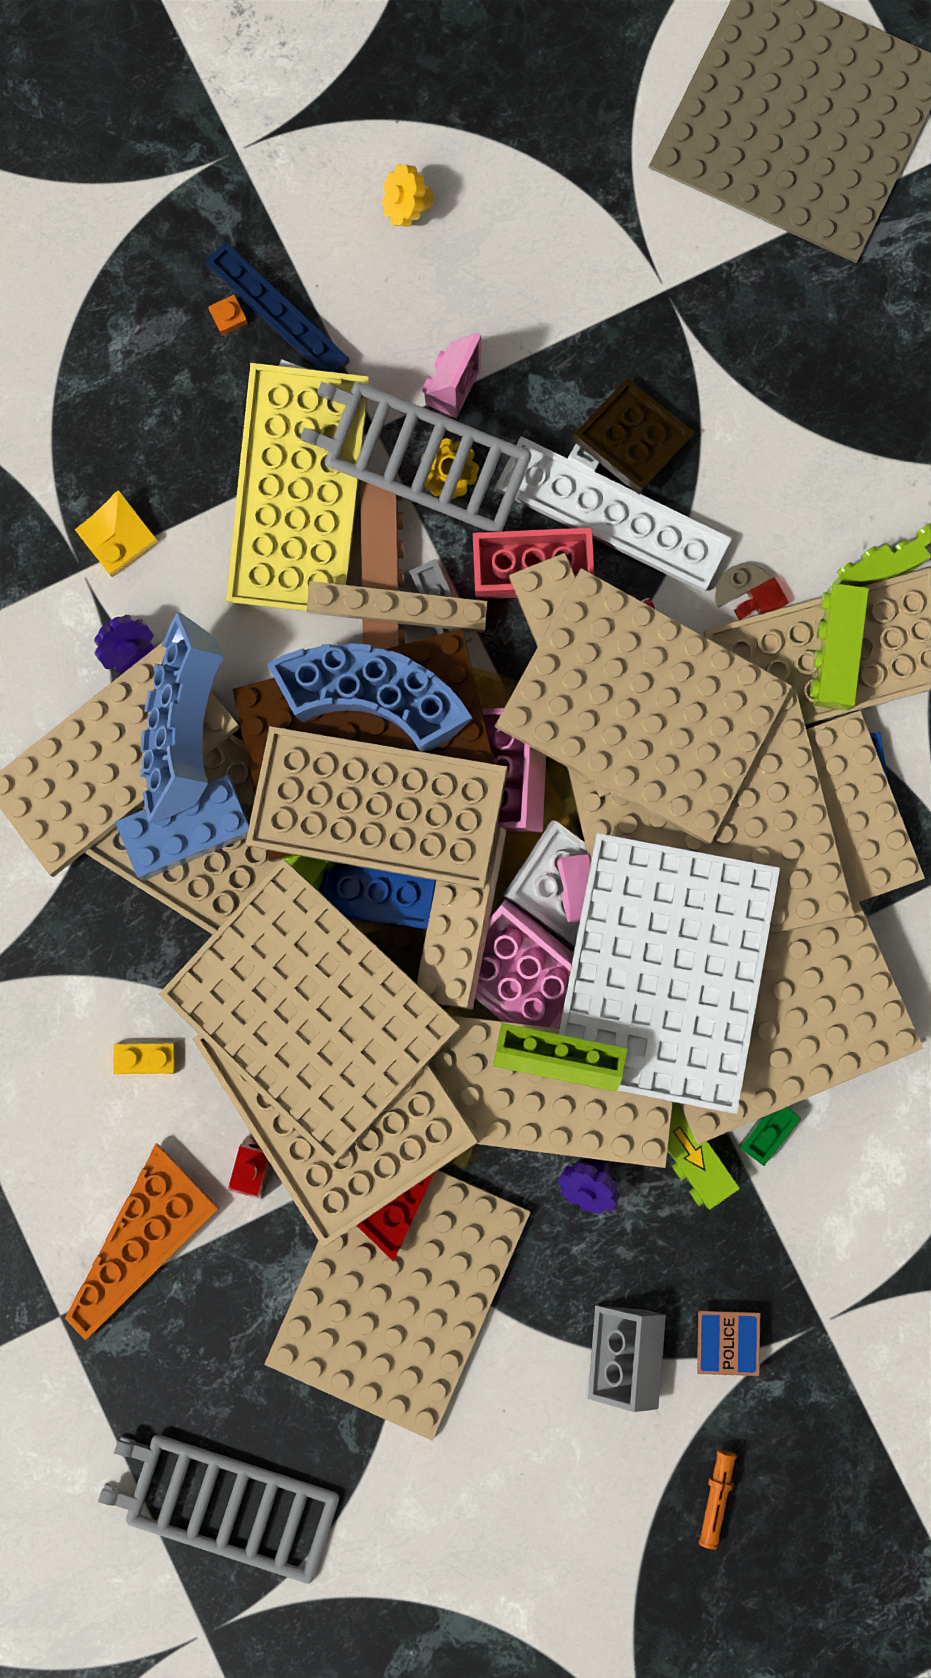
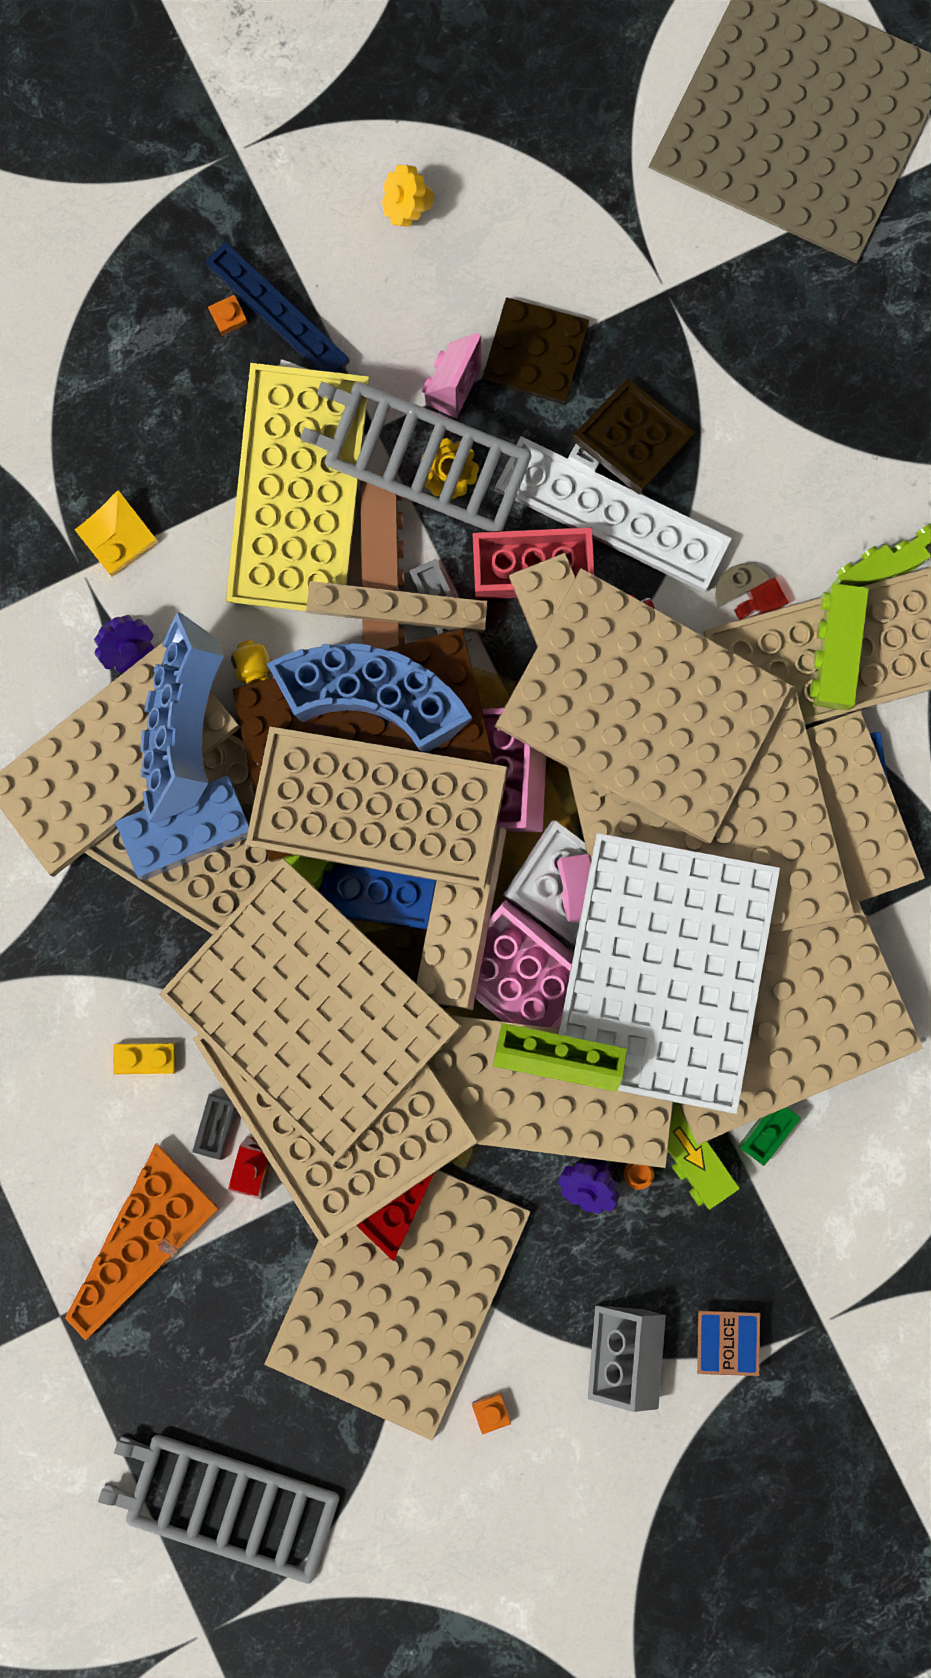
(165, 1246): none -> clear piece
(204, 1122): none -> dark grey tile
(251, 662): none -> yellow head
(491, 1413): none -> orange plate
(535, 350): none -> dark brown plate
(638, 1176): none -> orange plate
(717, 1499): orange pin -> none

